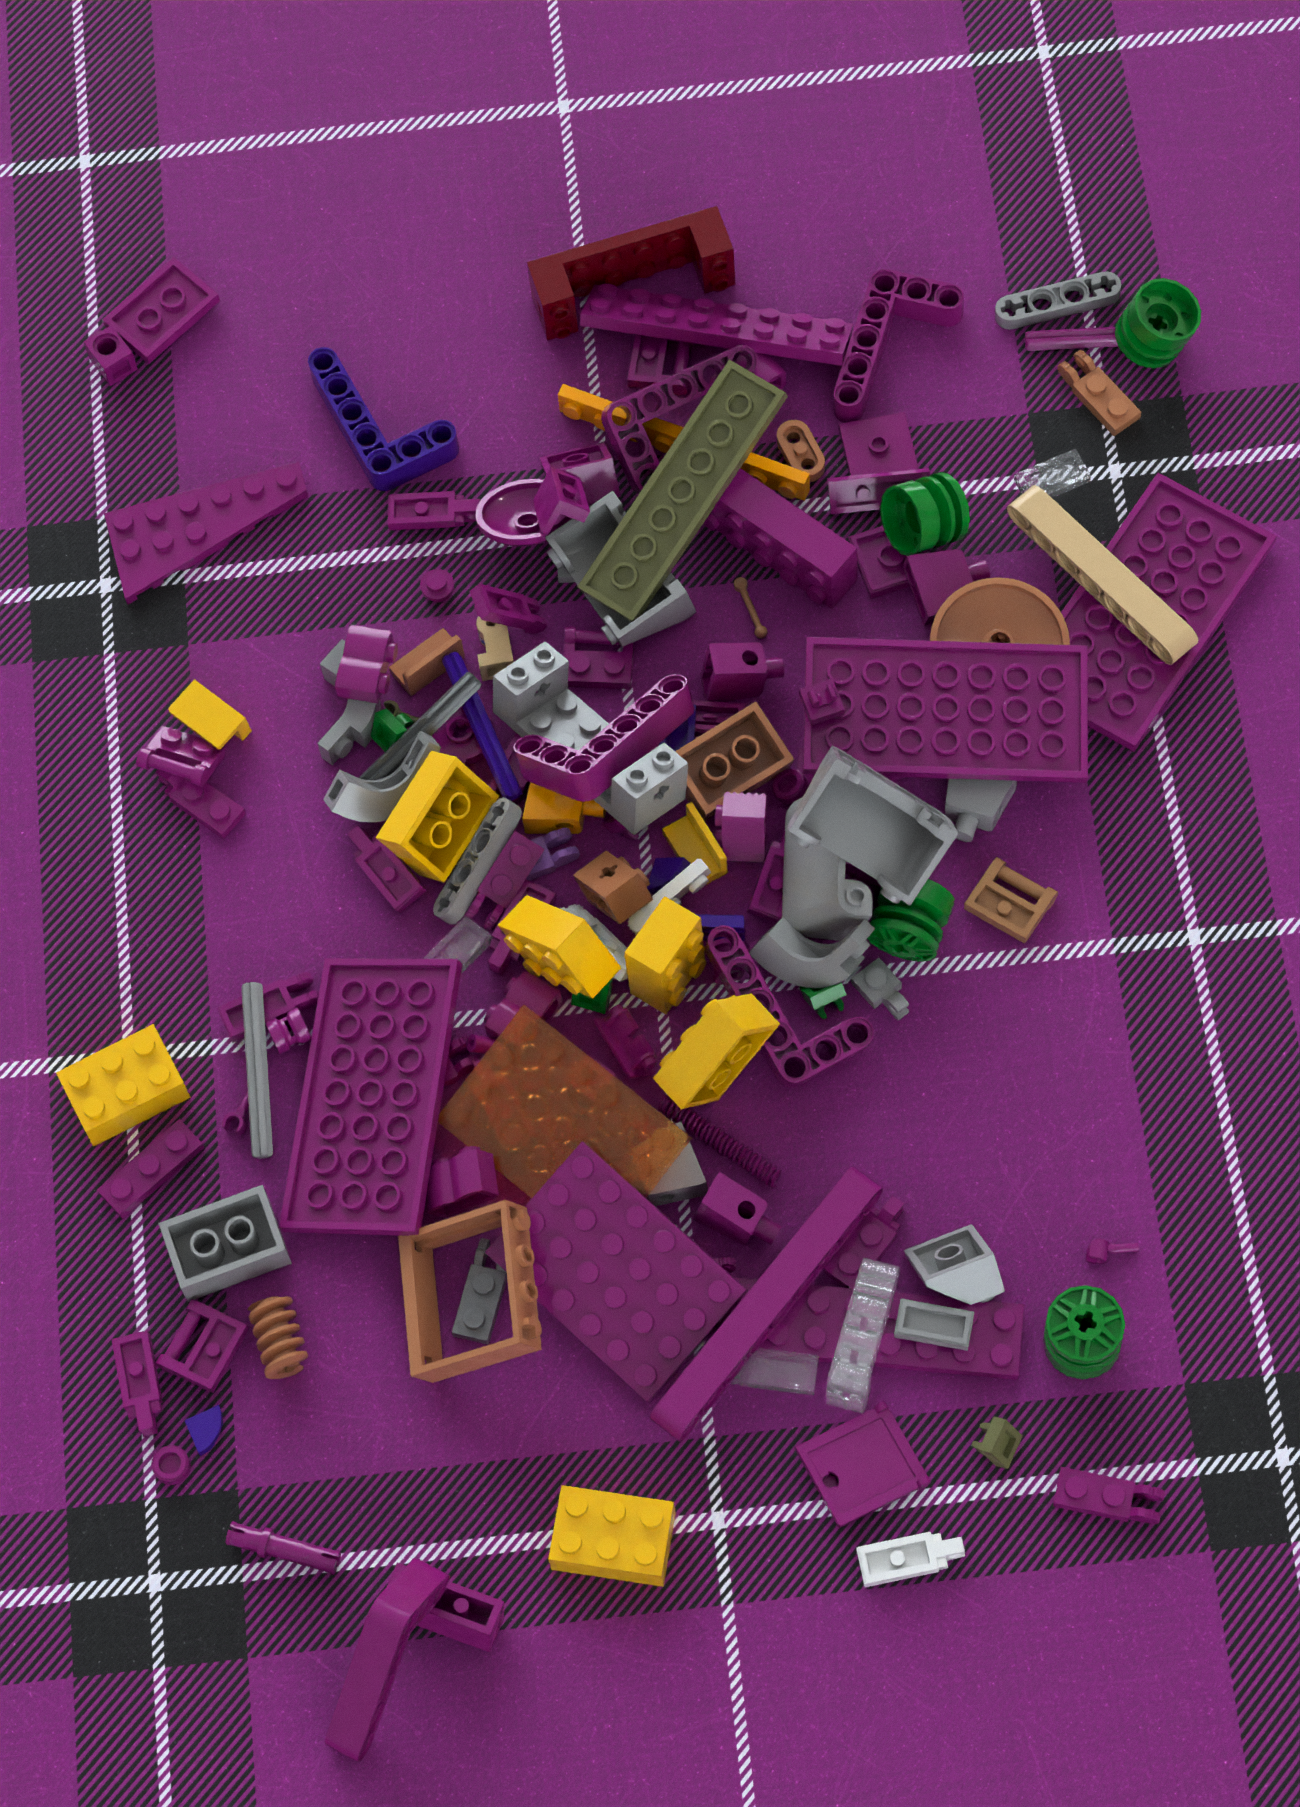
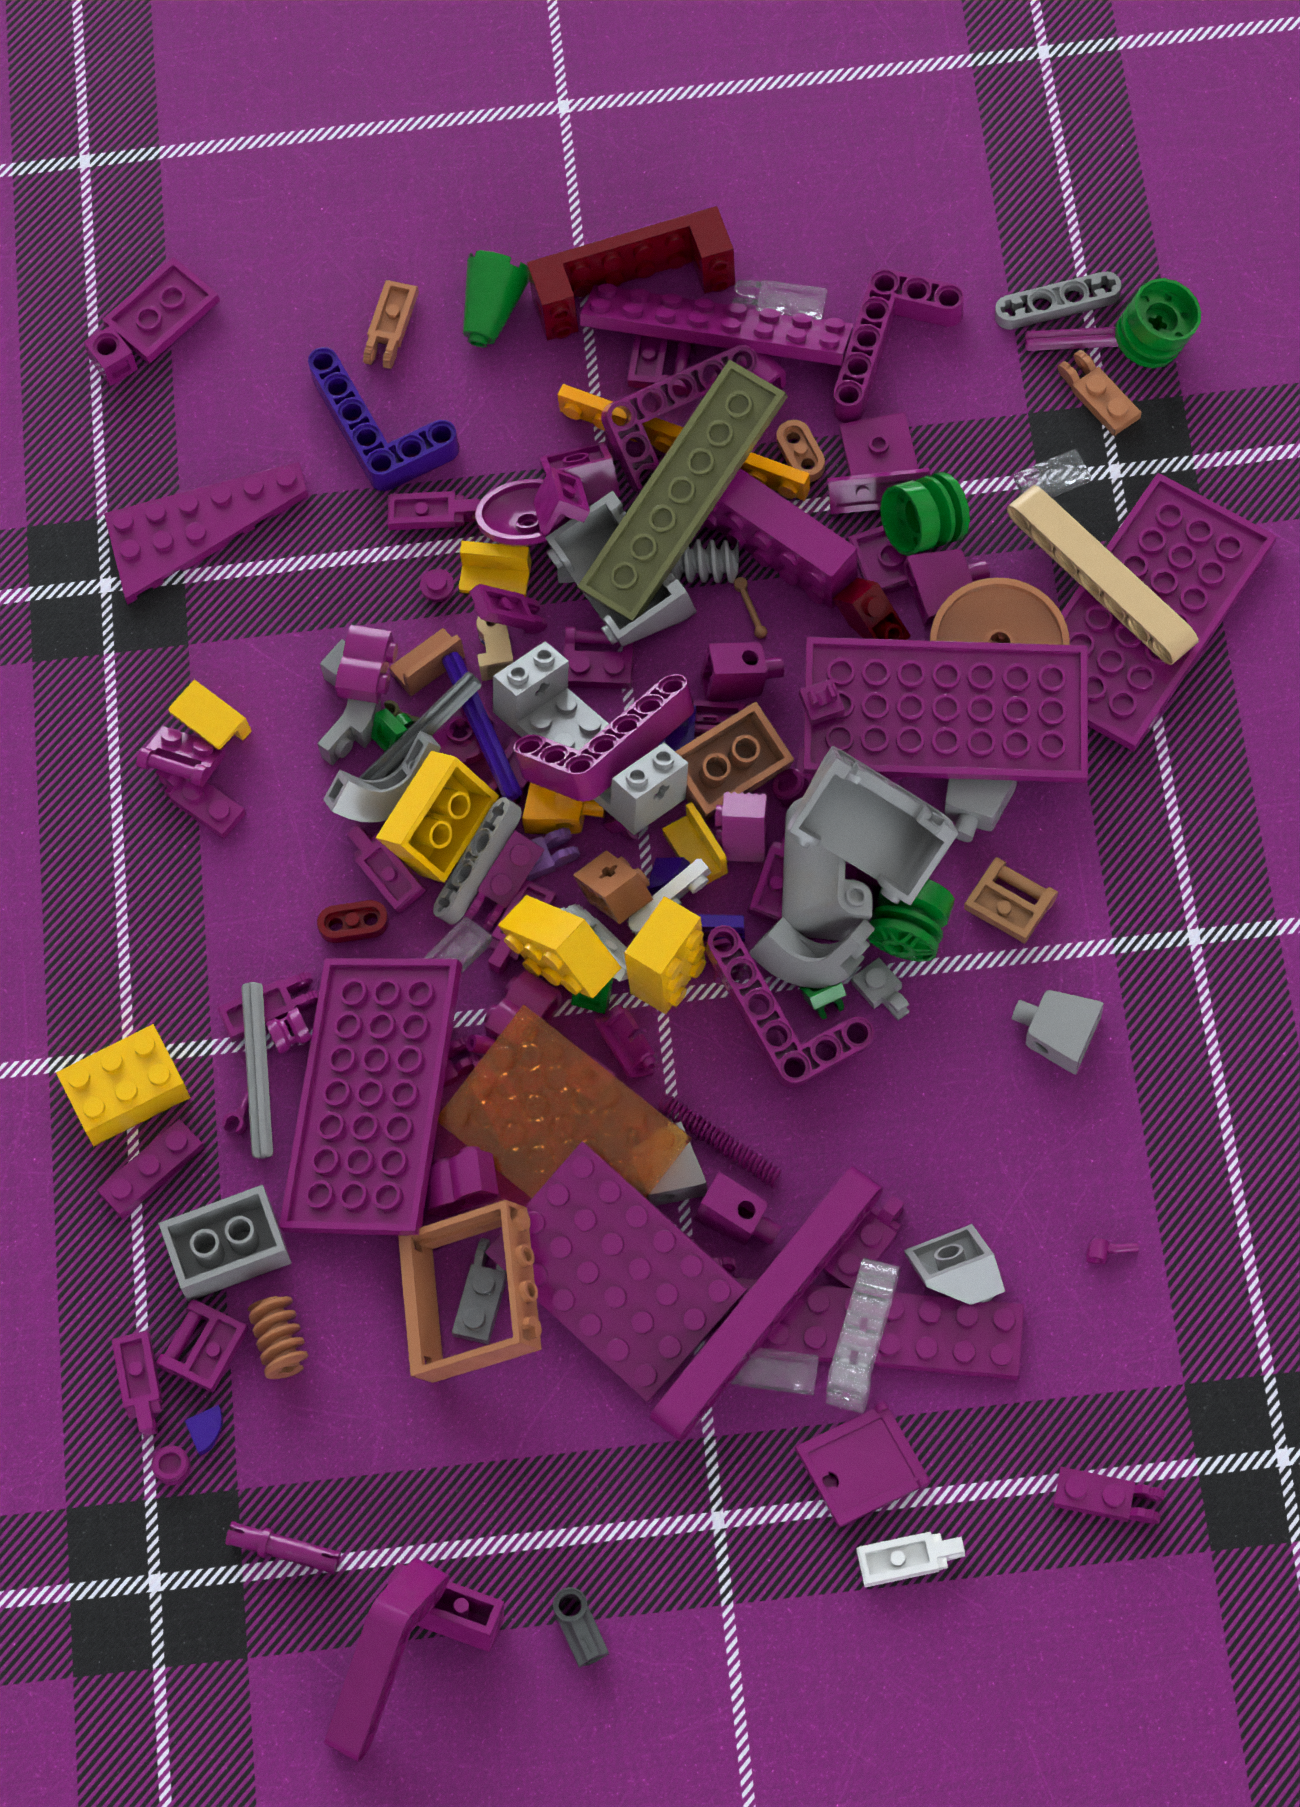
(353, 920): none -> dark red plate
(390, 321): none -> nougat hinge
(490, 295): none -> green cone
(494, 566): none -> yellow panel
(580, 1629): none -> dark grey piece
(612, 1535): yellow brick -> none
(708, 561): none -> light grey piece
(715, 1050): yellow brick -> none
(782, 296): none -> clear hinge
(870, 611): none -> dark red slope
(934, 1324): light grey tile -> none
(999, 1442): olive tile -> none
(1060, 1026): none -> light grey torso
(1089, 1352): green wheel -> none

